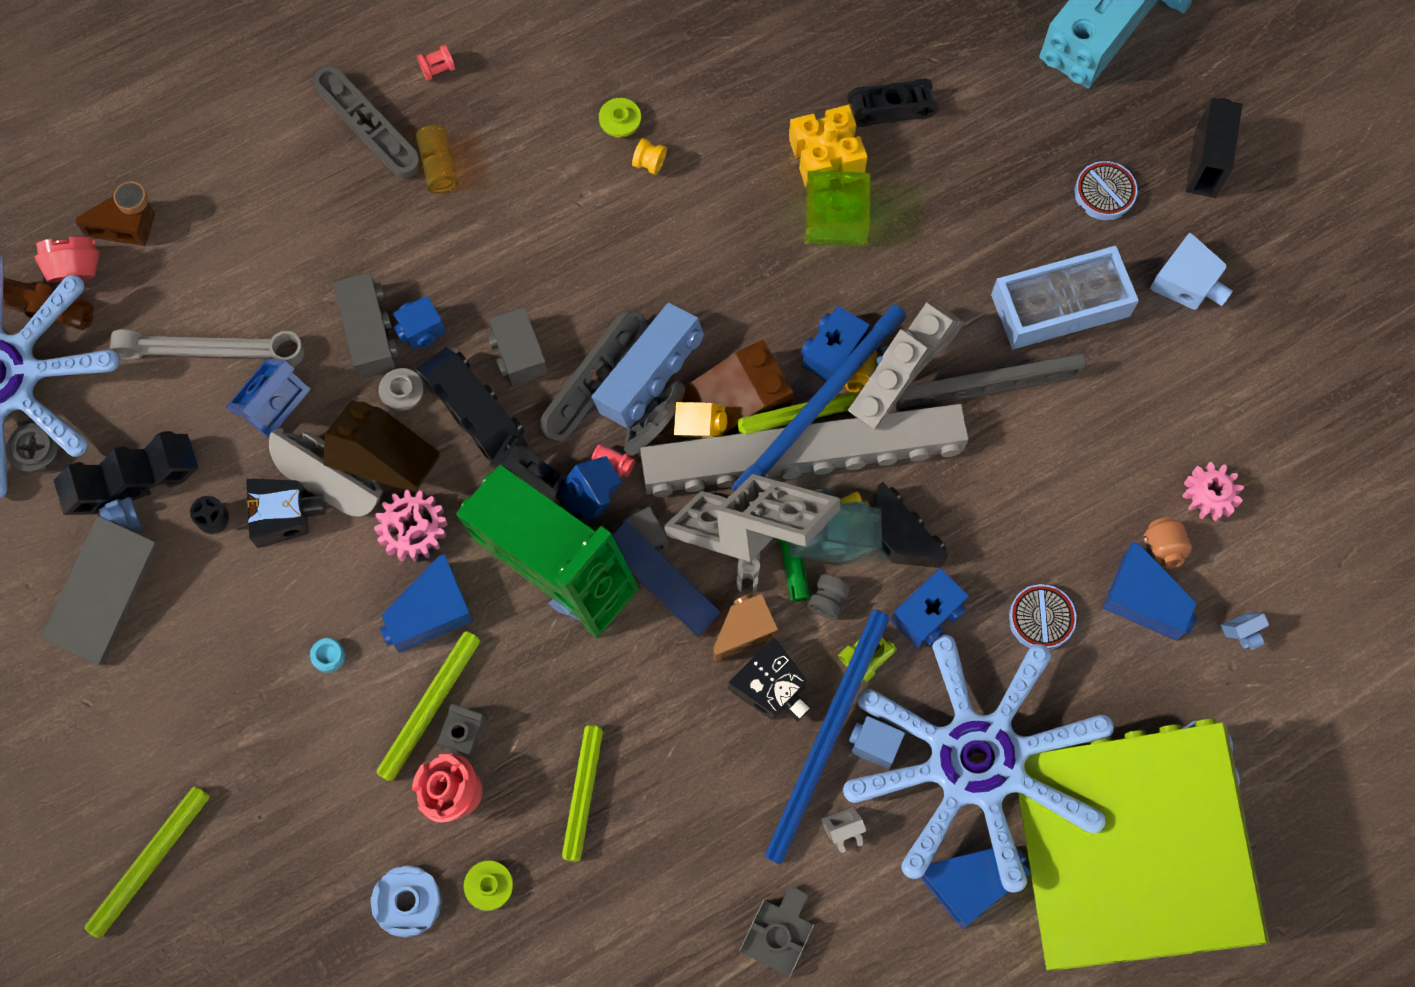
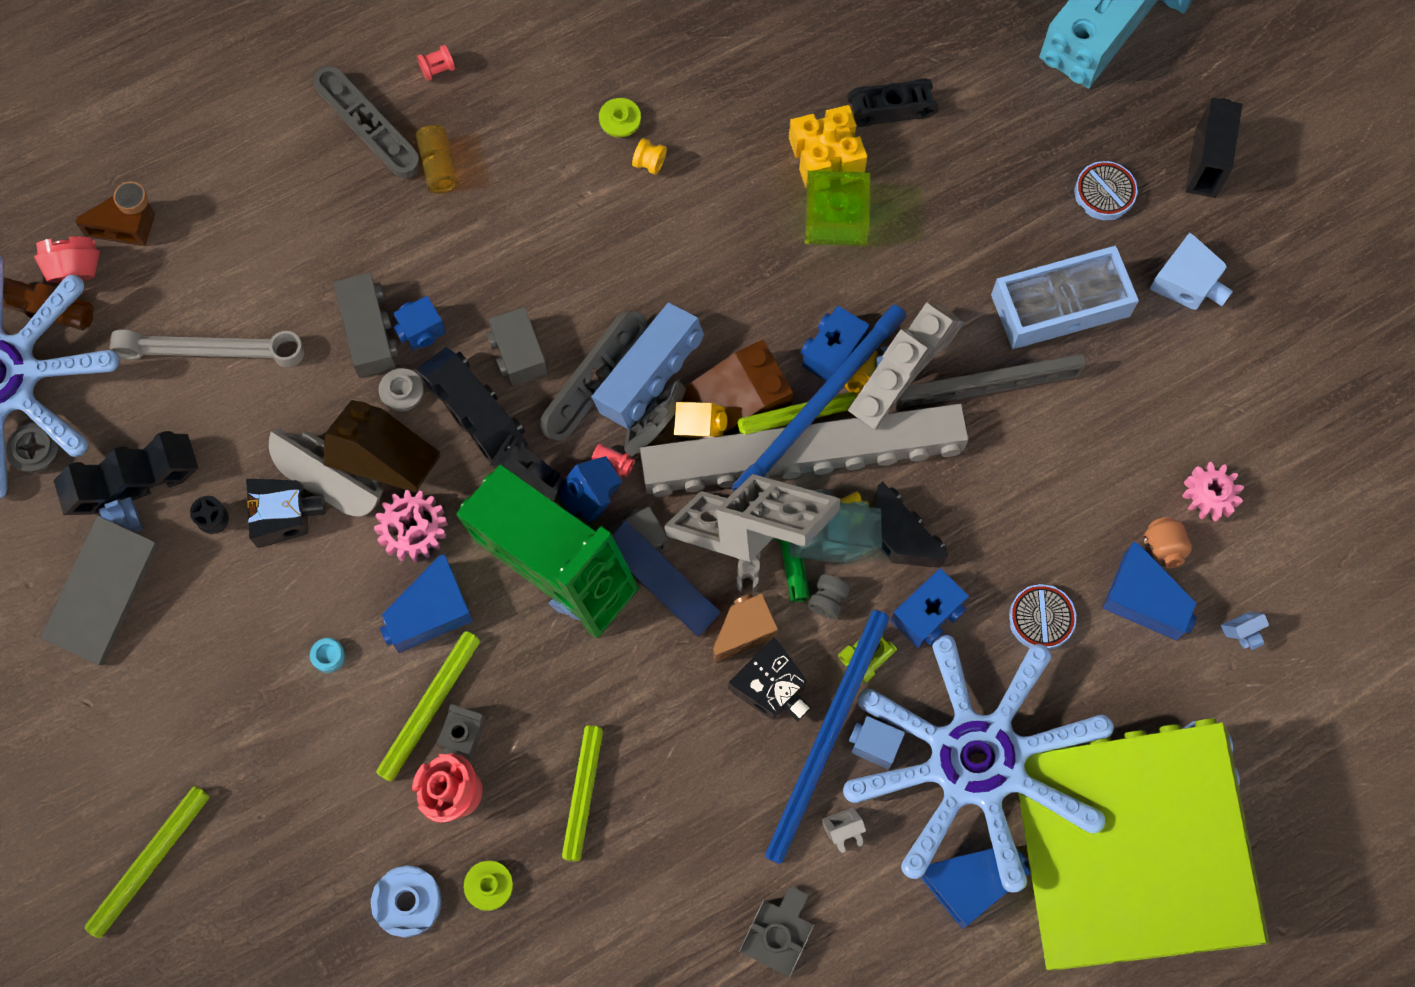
(269, 396): blue bracket -> none

